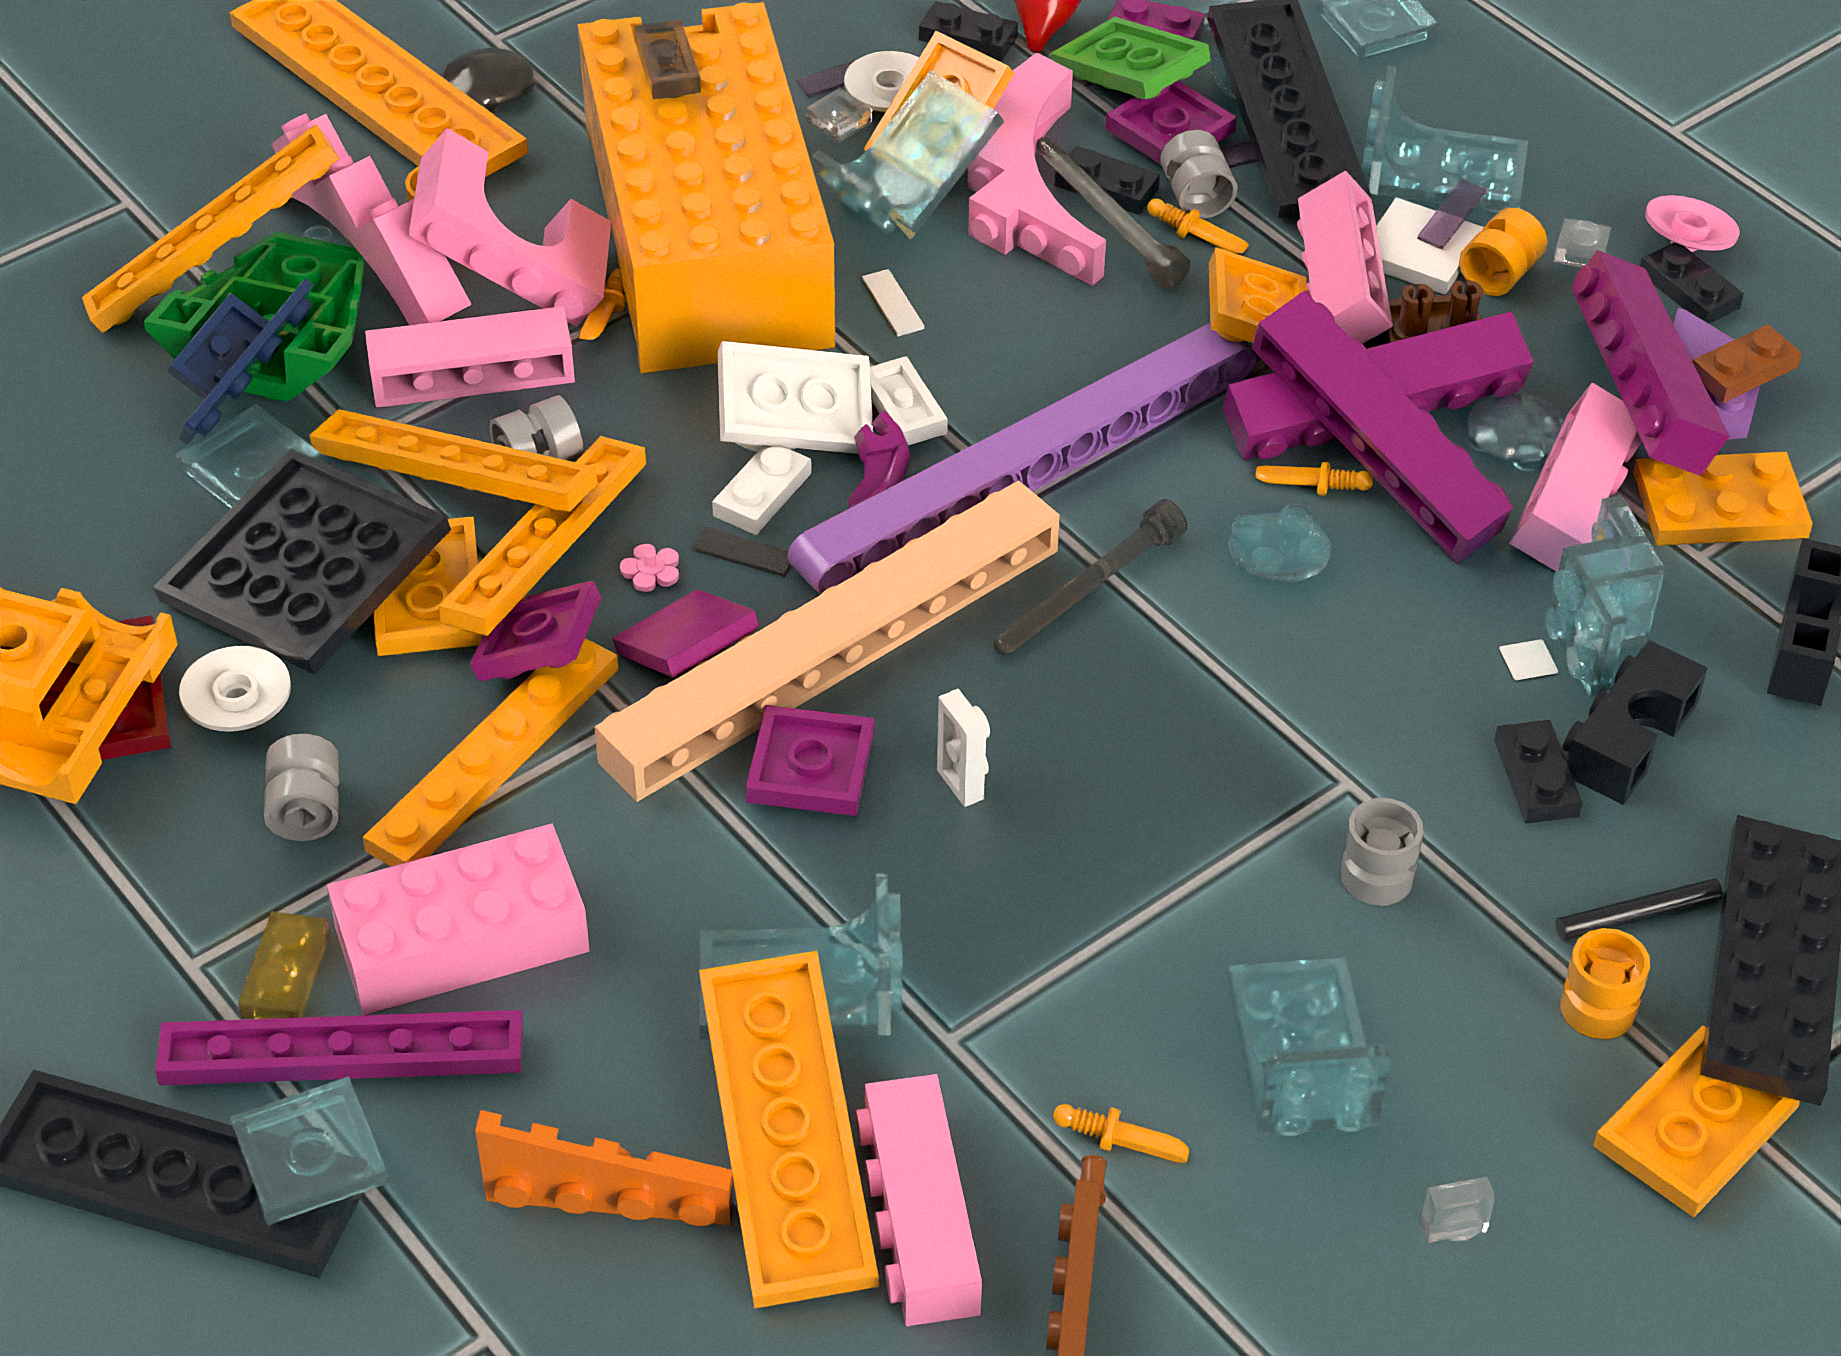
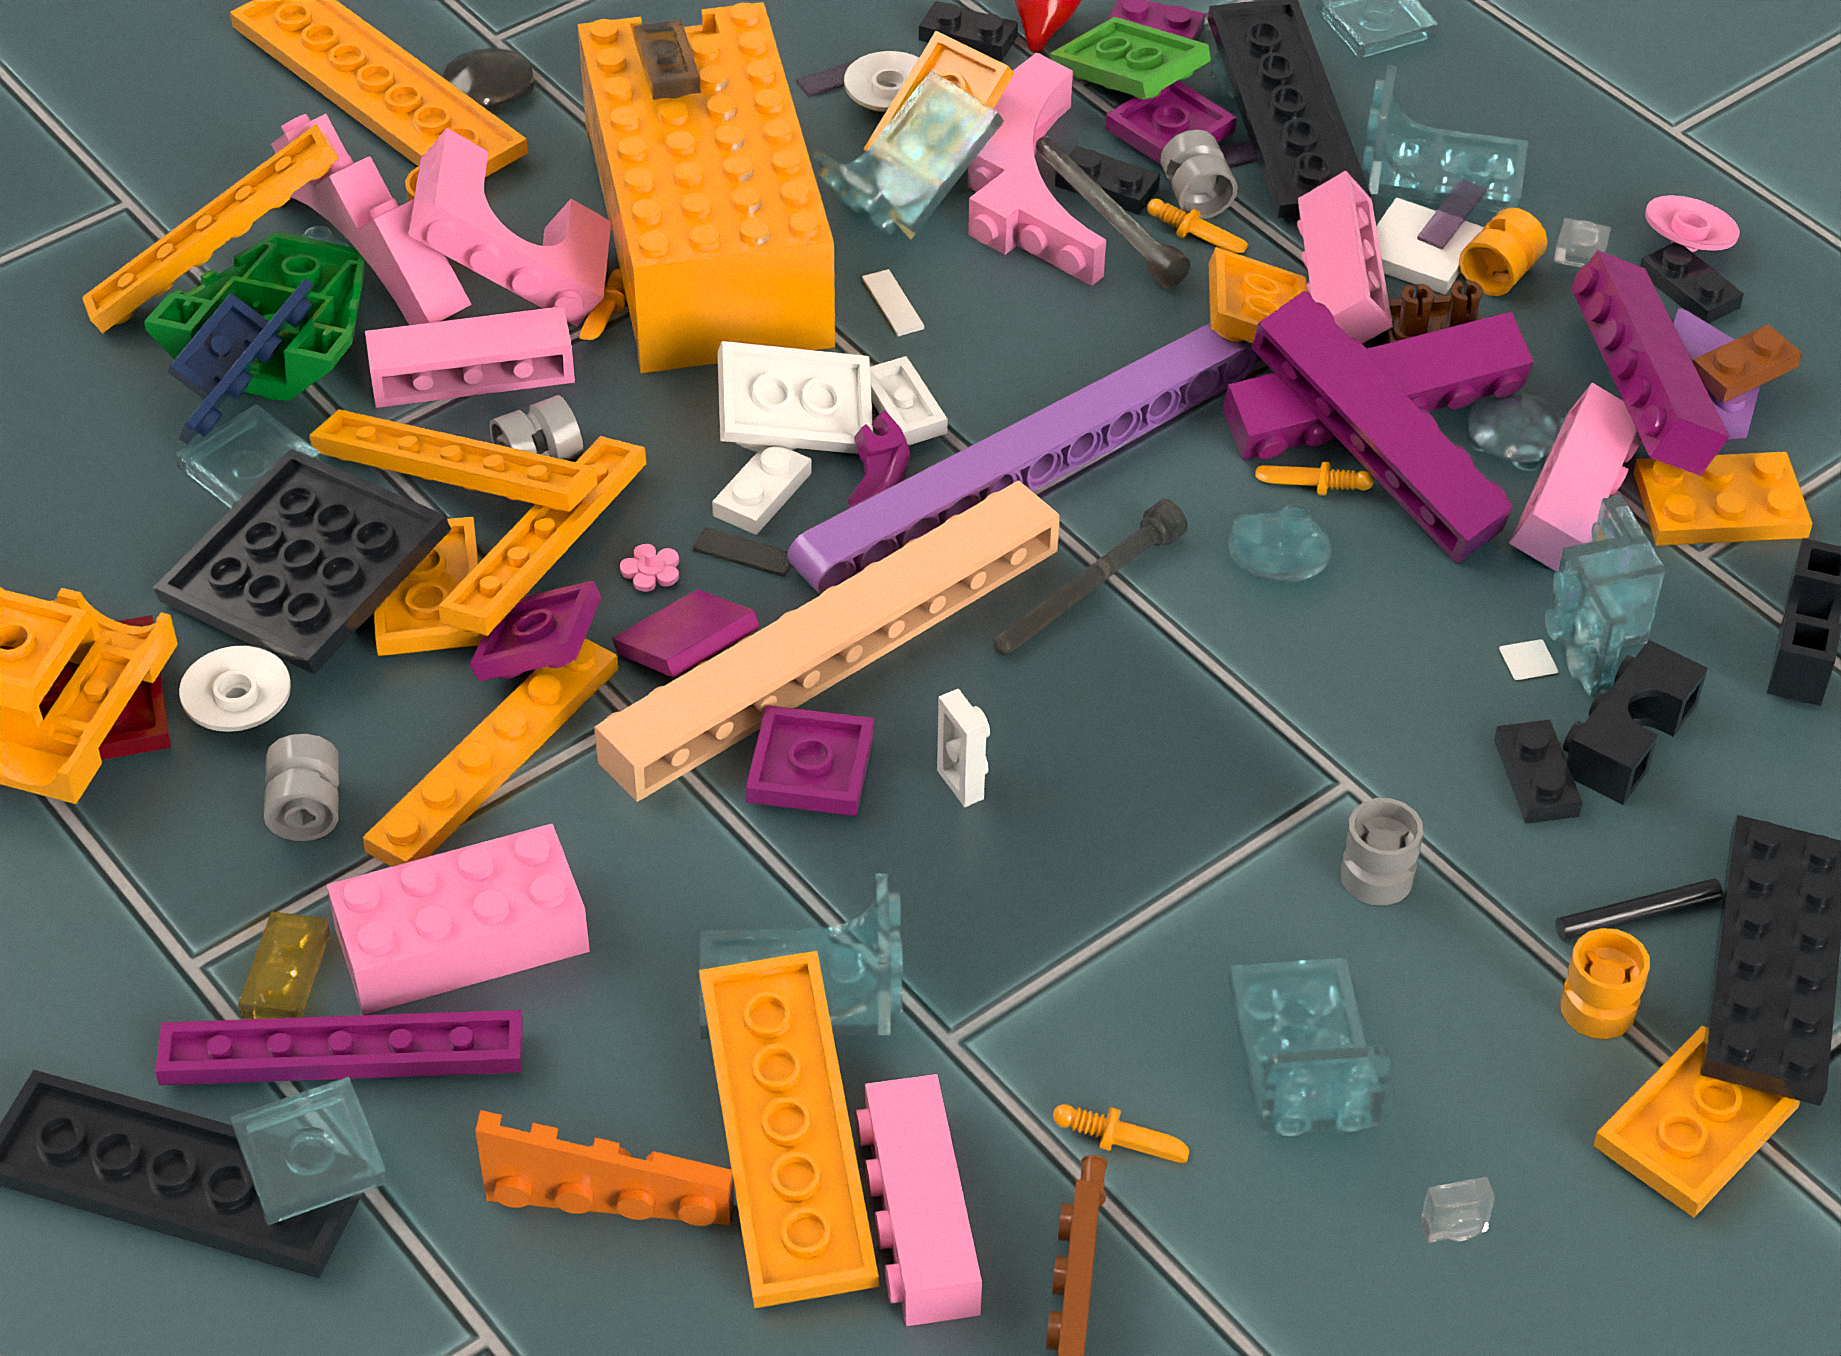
(839, 115): clear plate -> none

